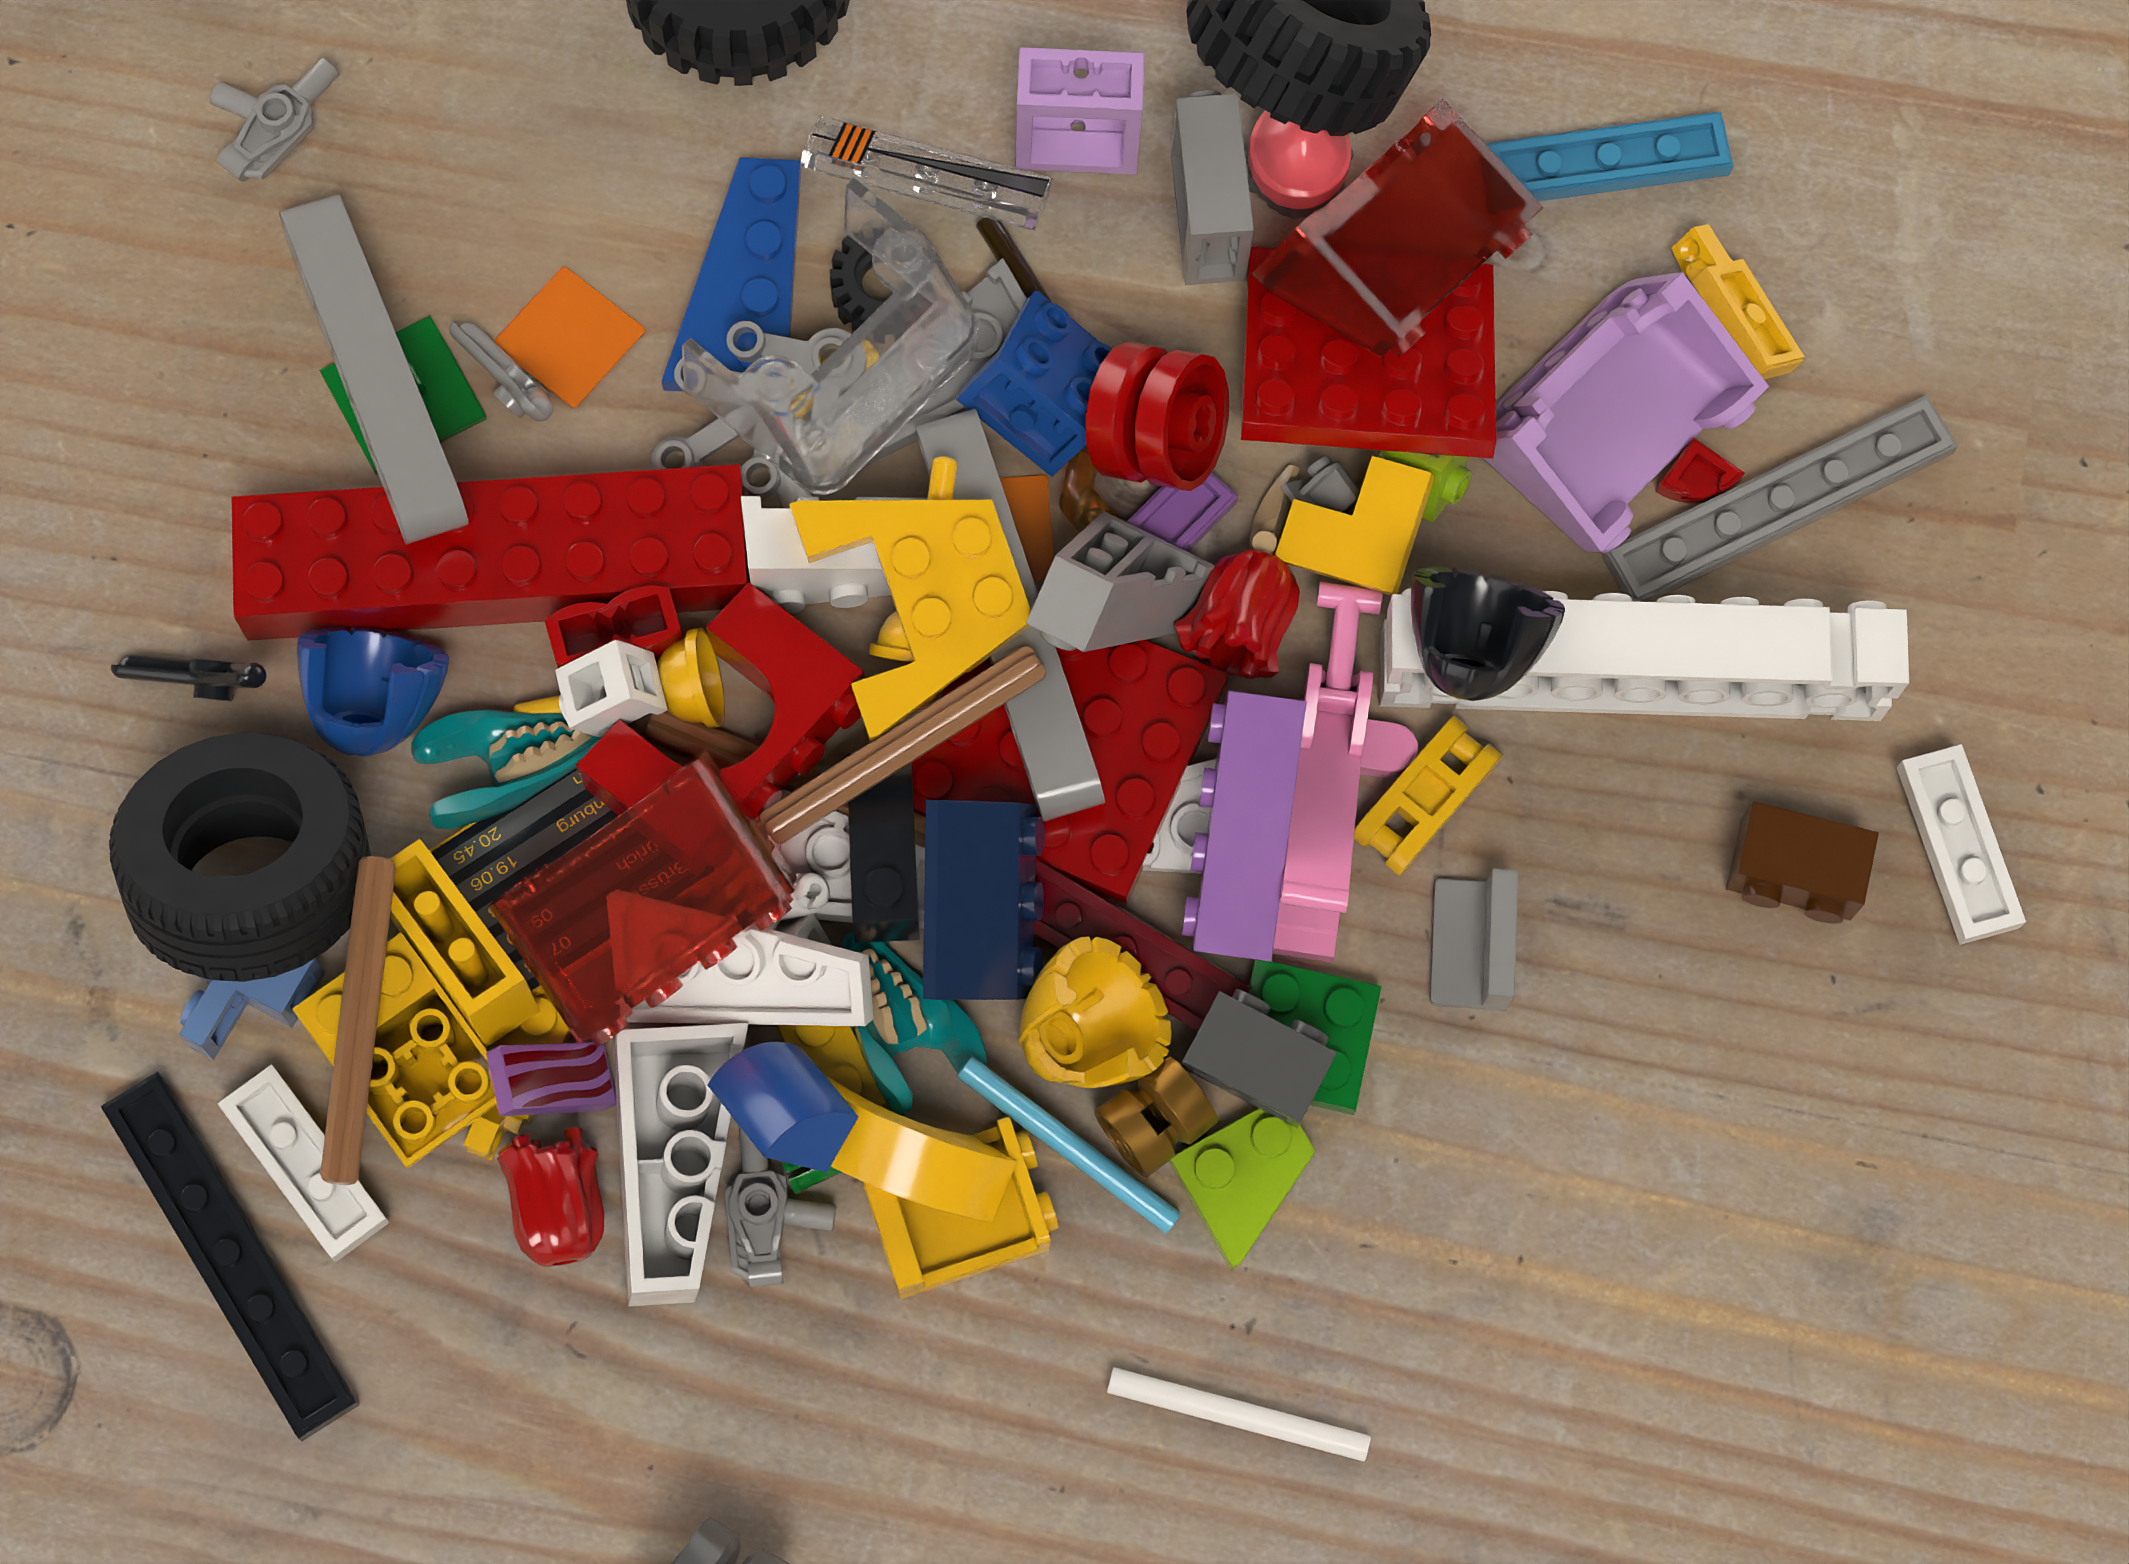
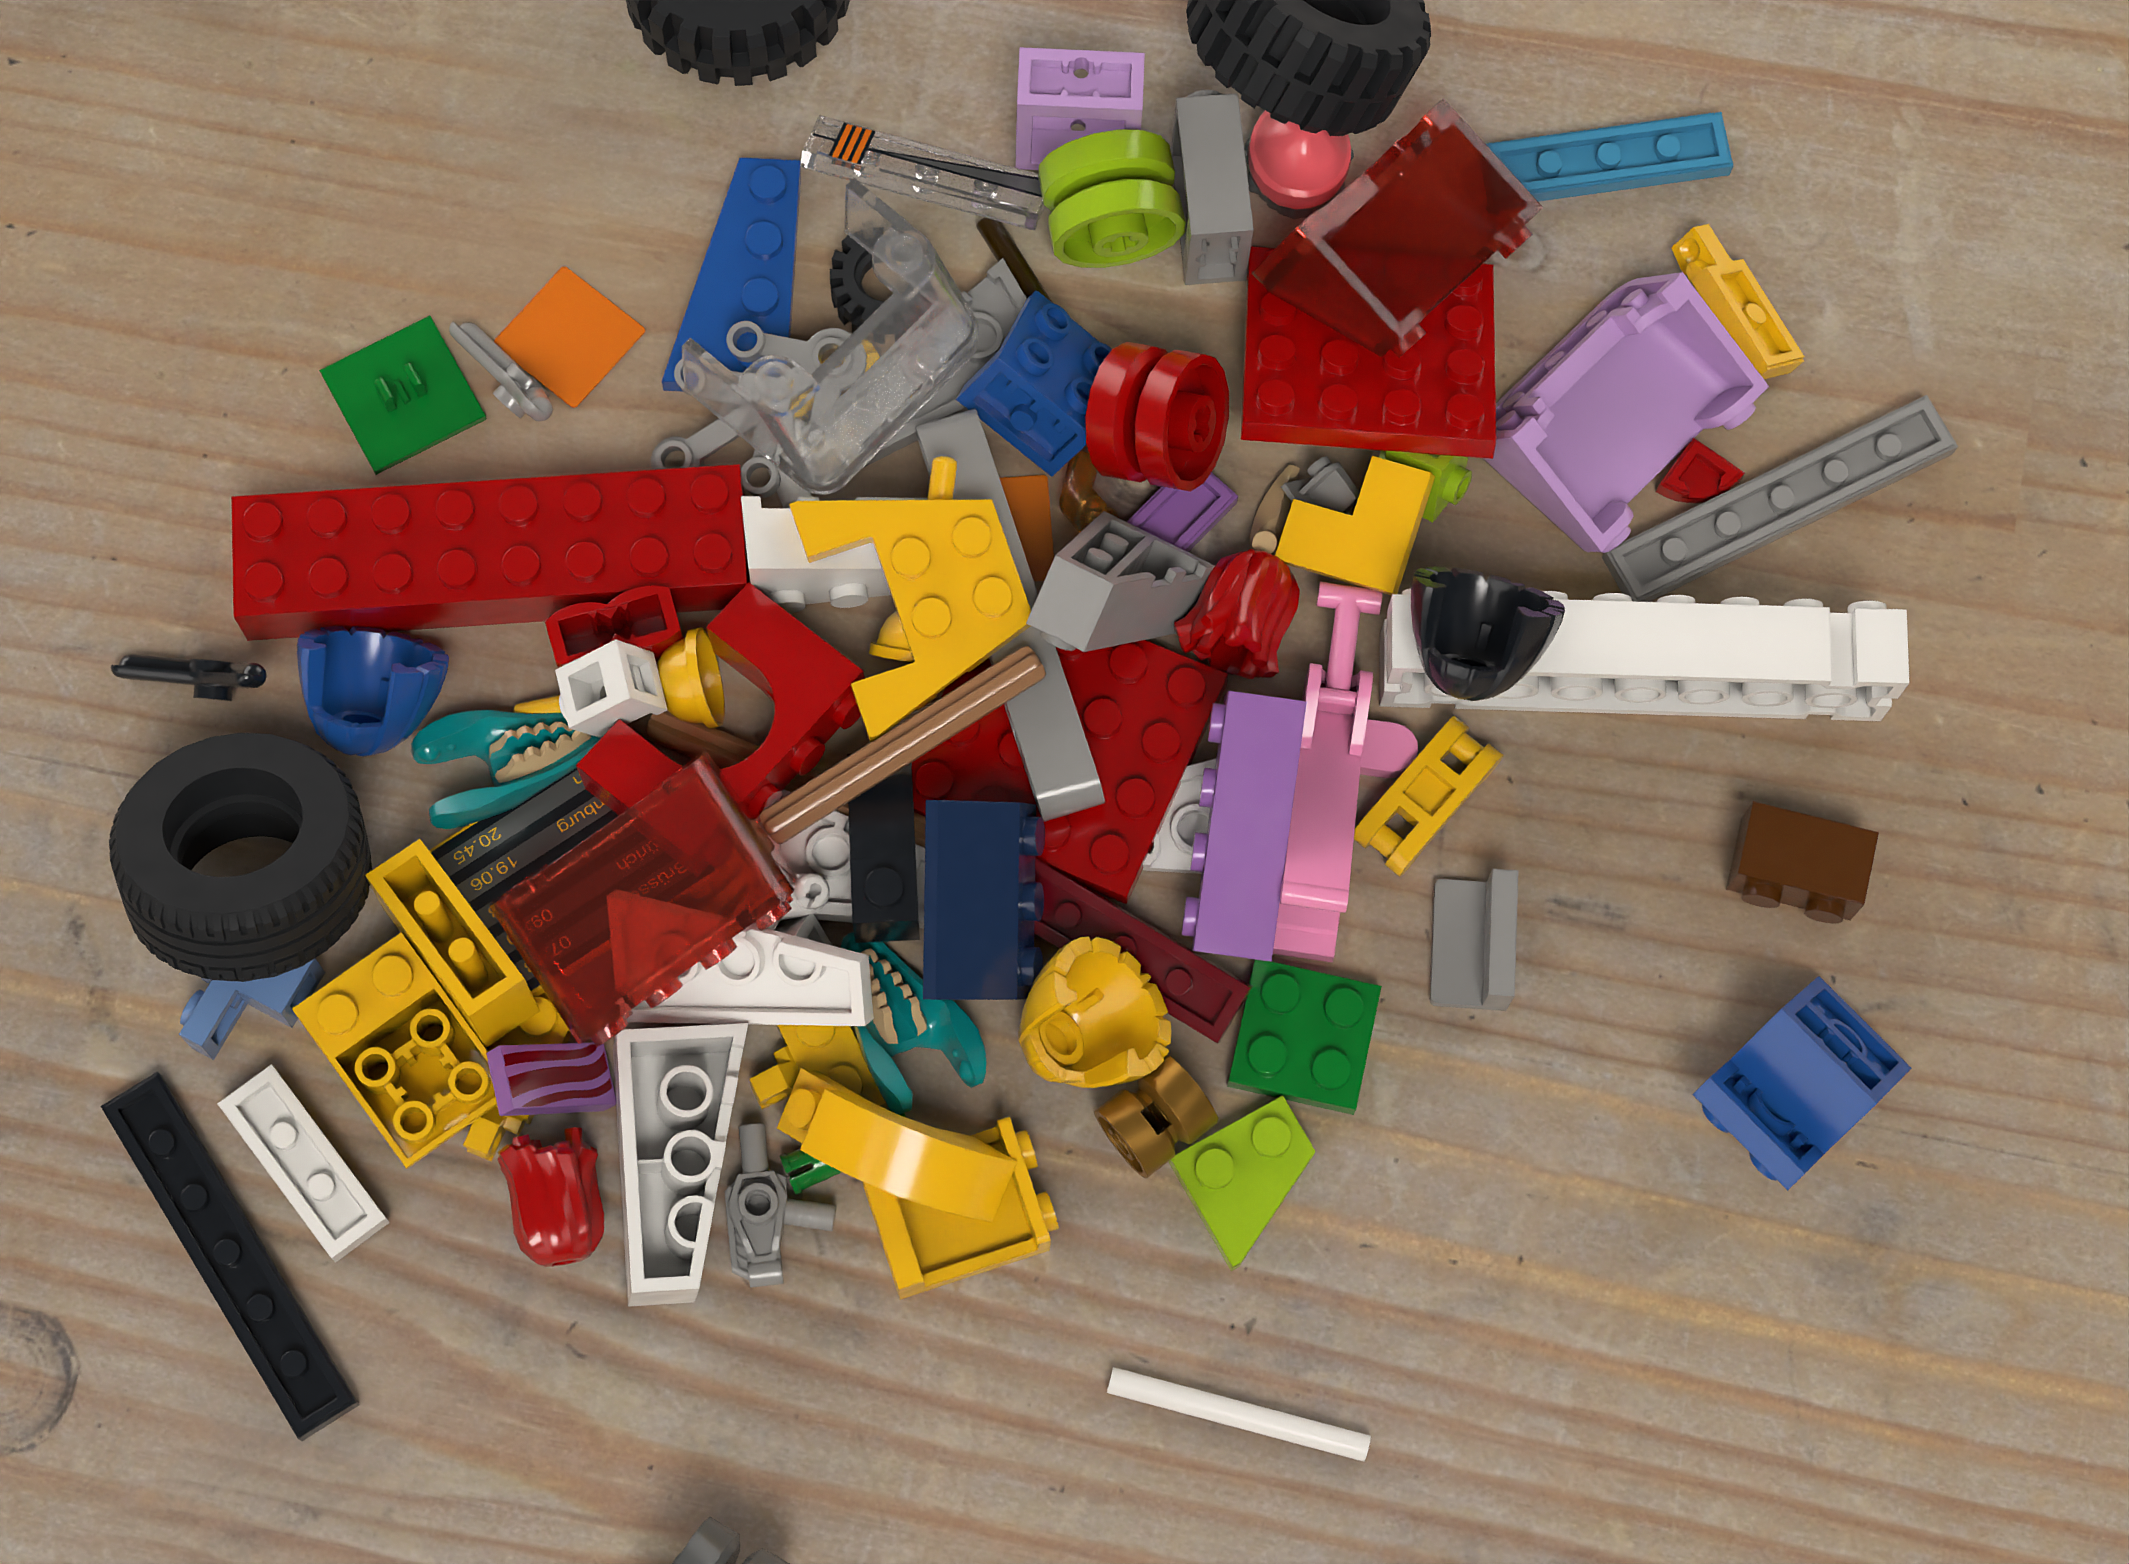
(273, 121): light grey piece -> none
(358, 1021): medium nougat axle -> none
(373, 370): light grey beam -> none
(784, 1104): blue brick -> none
(1068, 1144): medium azure bar -> none
(1111, 198): none -> lime wheel
(1259, 1056): dark grey brick -> none
(1801, 1083): none -> blue bracket
(1961, 844): white plate -> none

